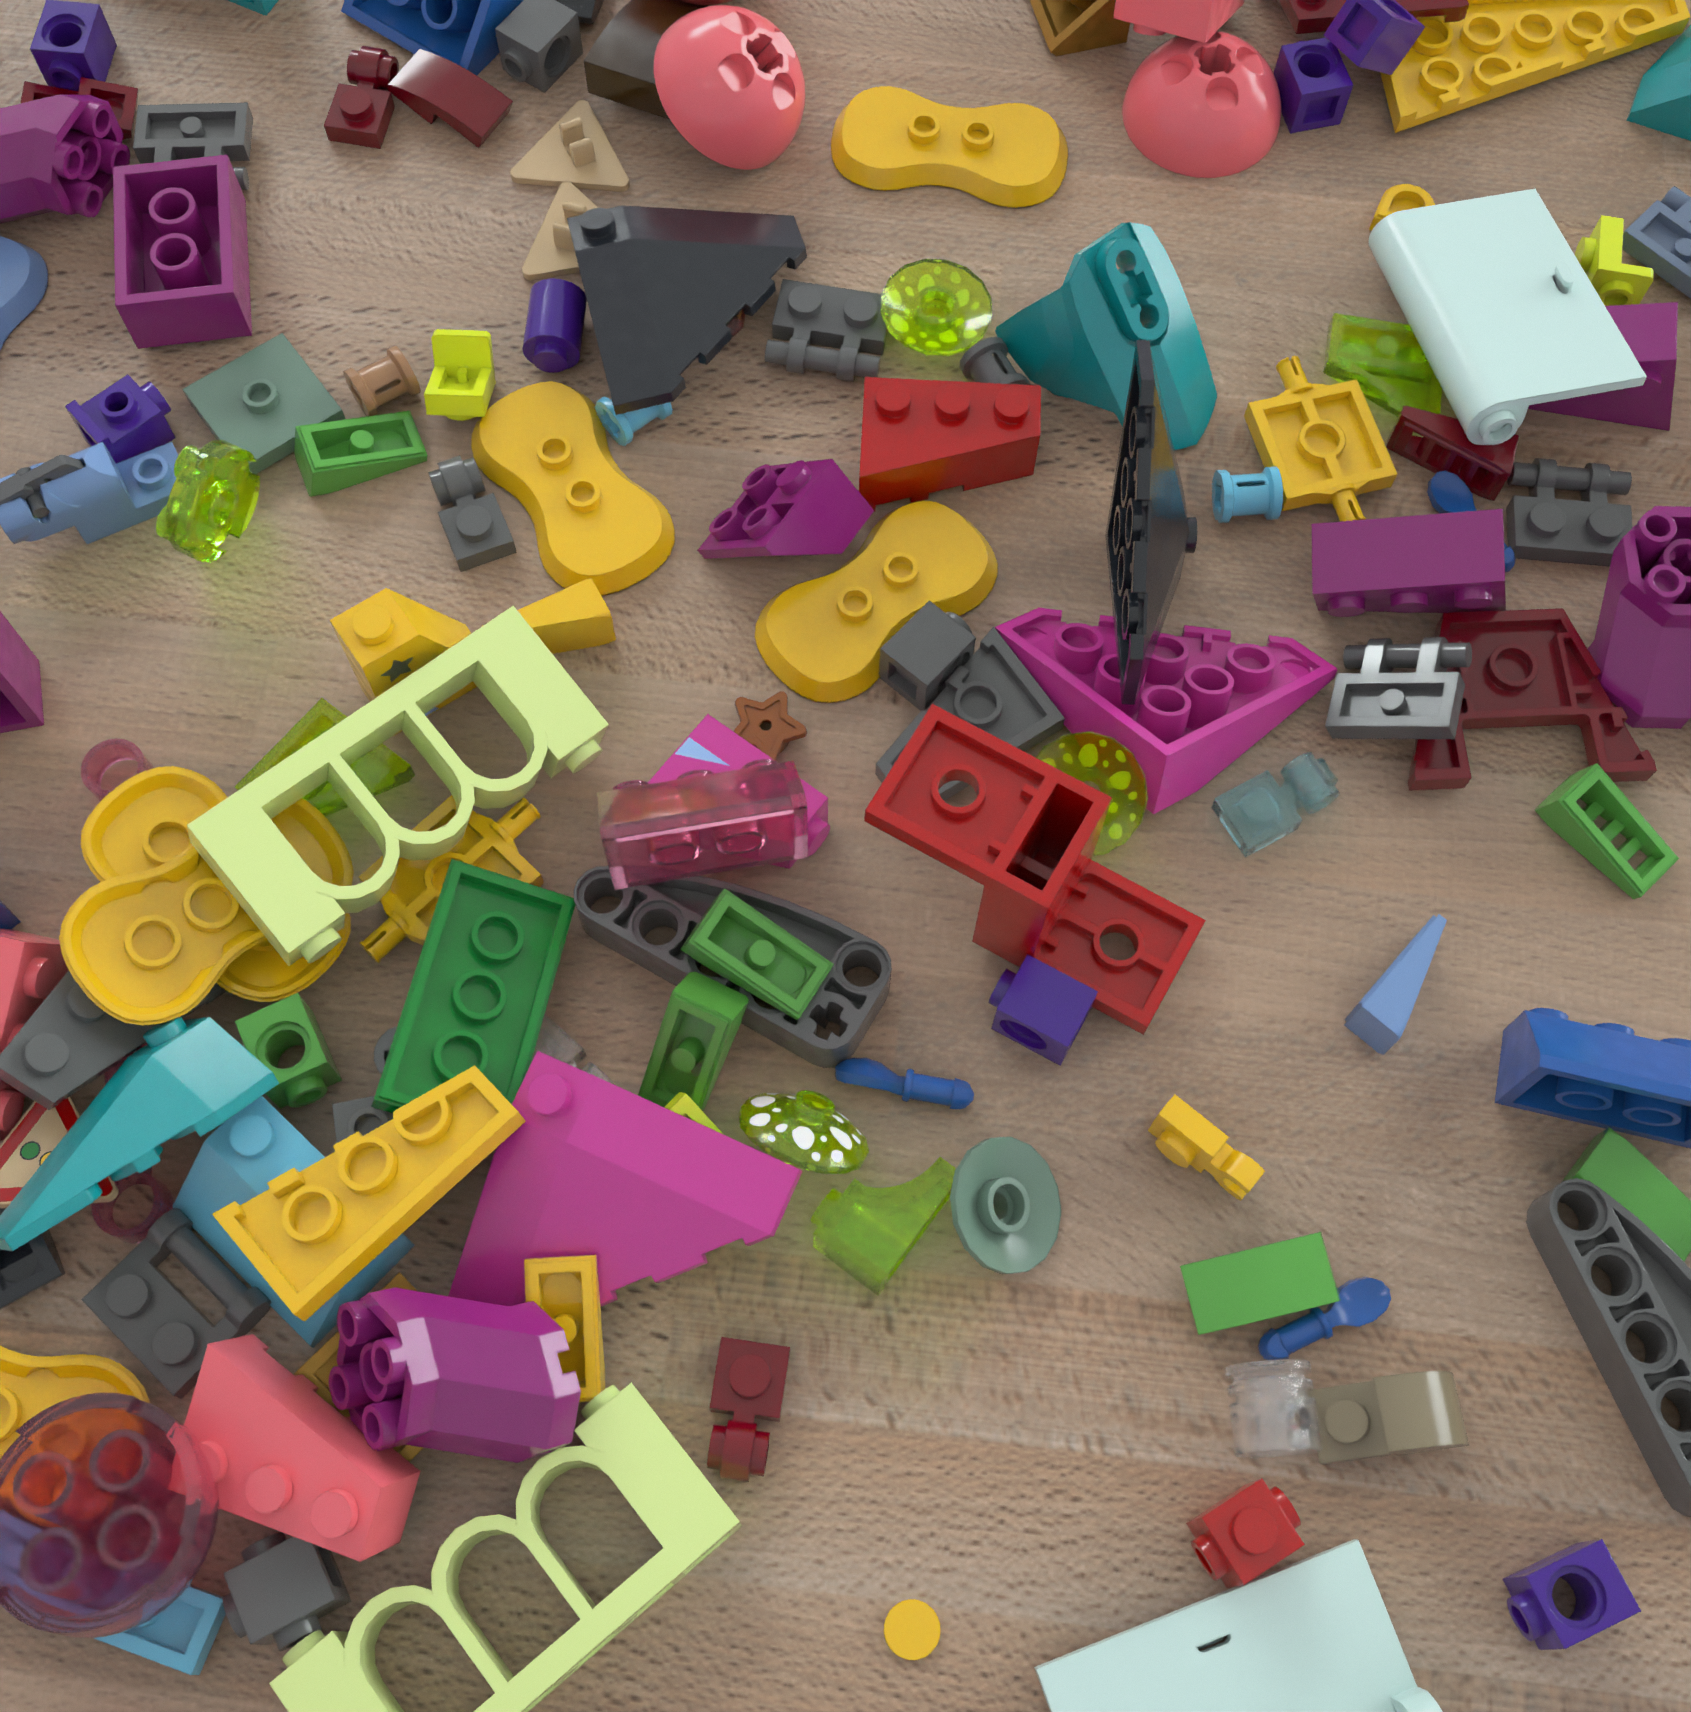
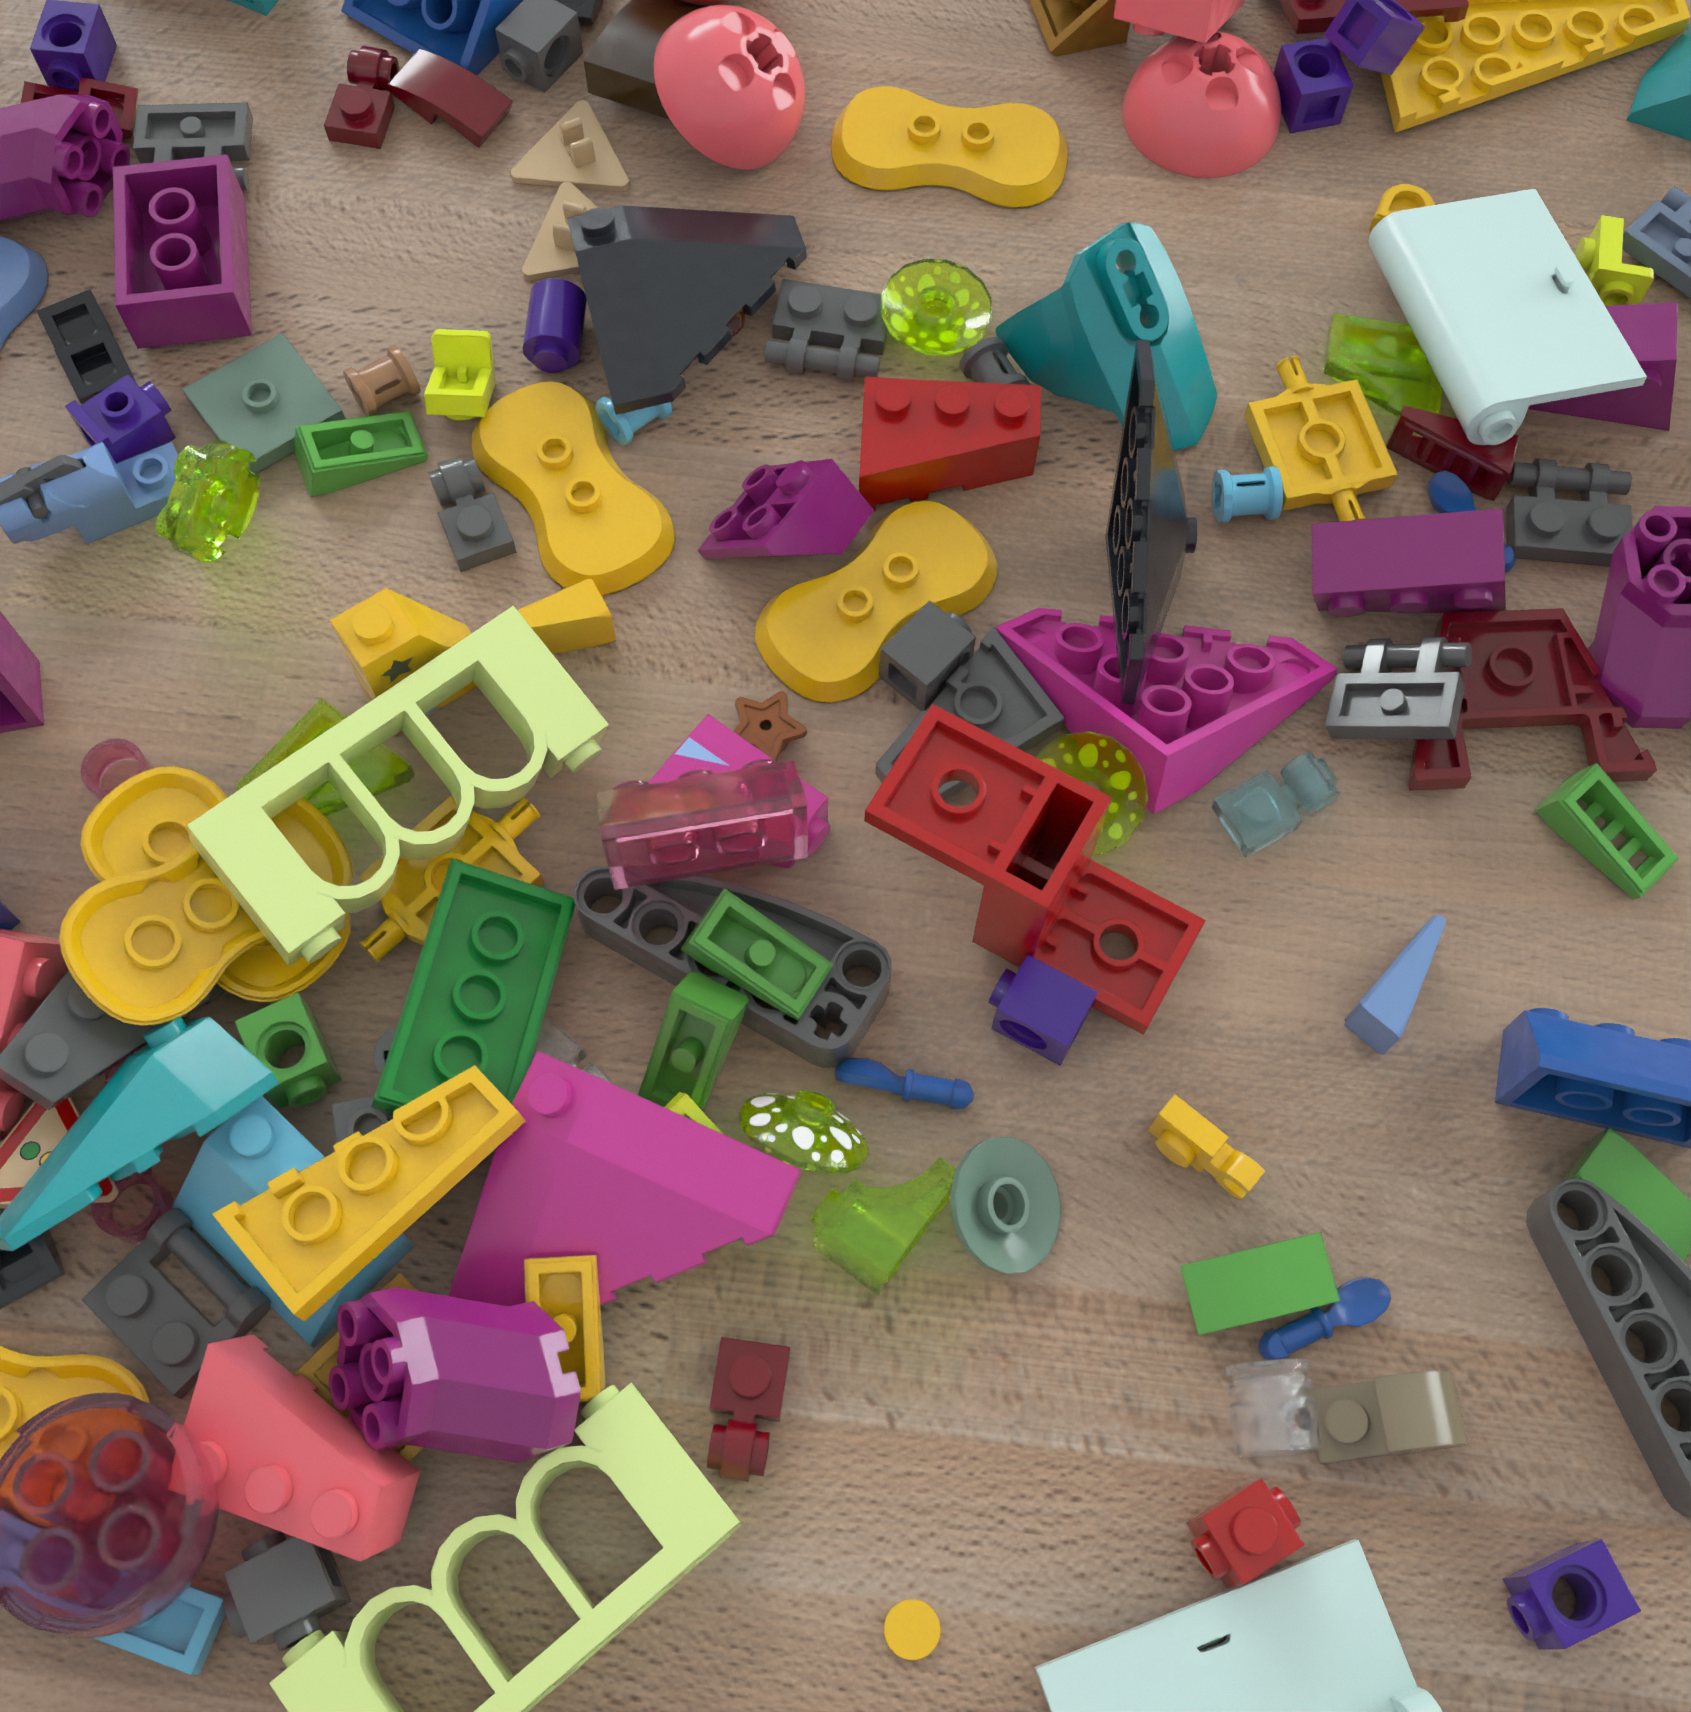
(84, 344): none -> black slope

